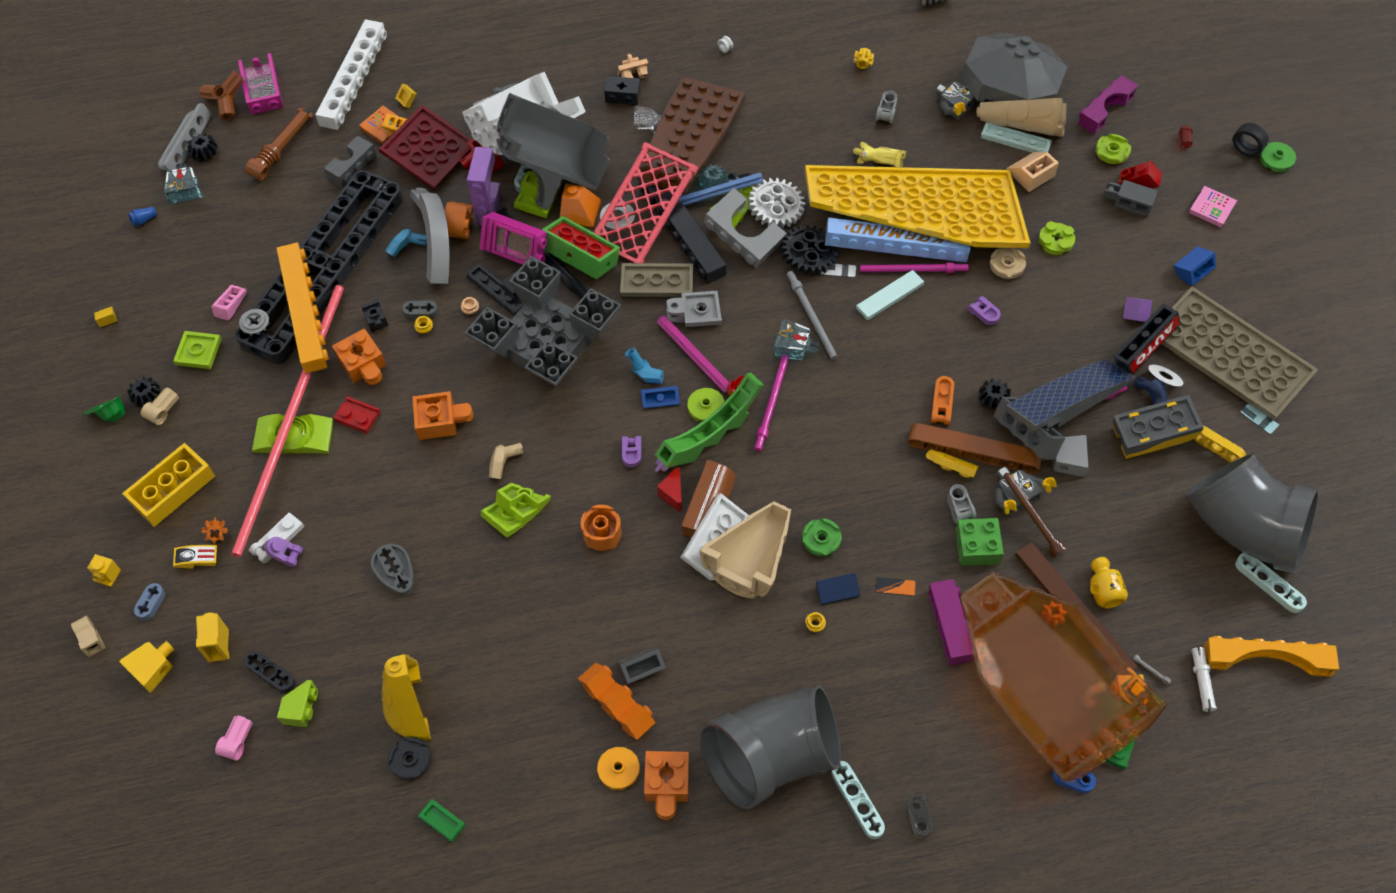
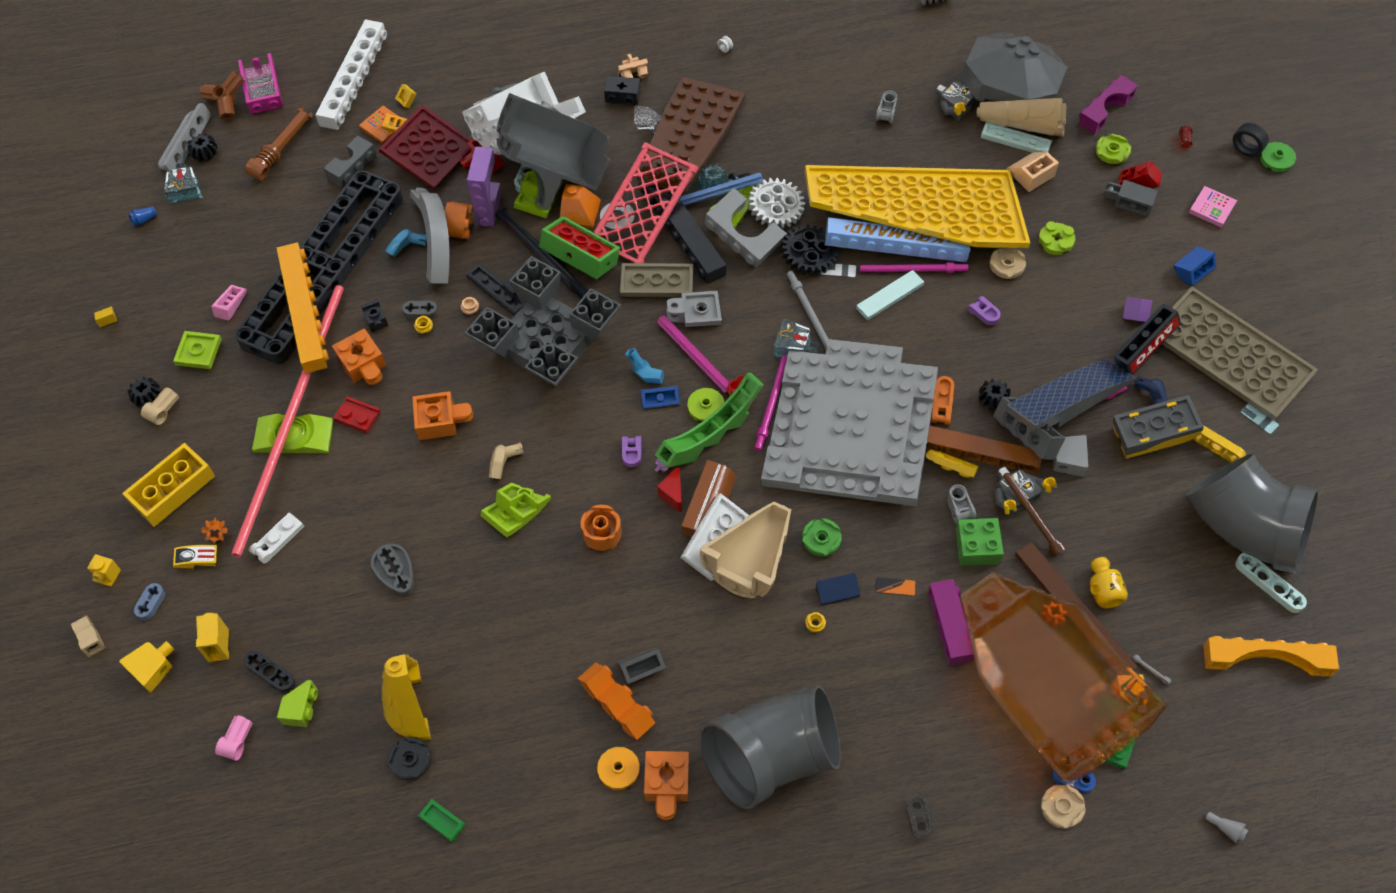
(108, 411): green piece -> none
(254, 315): light grey gear -> none
(276, 548): medium lavender plate -> none
(512, 238): dark pink door -> none
(852, 424): none -> light grey plate
(860, 798): light aqua beam -> none
(863, 58): yellow gear -> none
(880, 155): light yellow animal -> none
(1063, 806): none -> tan tile
(1176, 381): white piece -> none
(1202, 671): white pin -> none
(1233, 829): none -> light grey cone

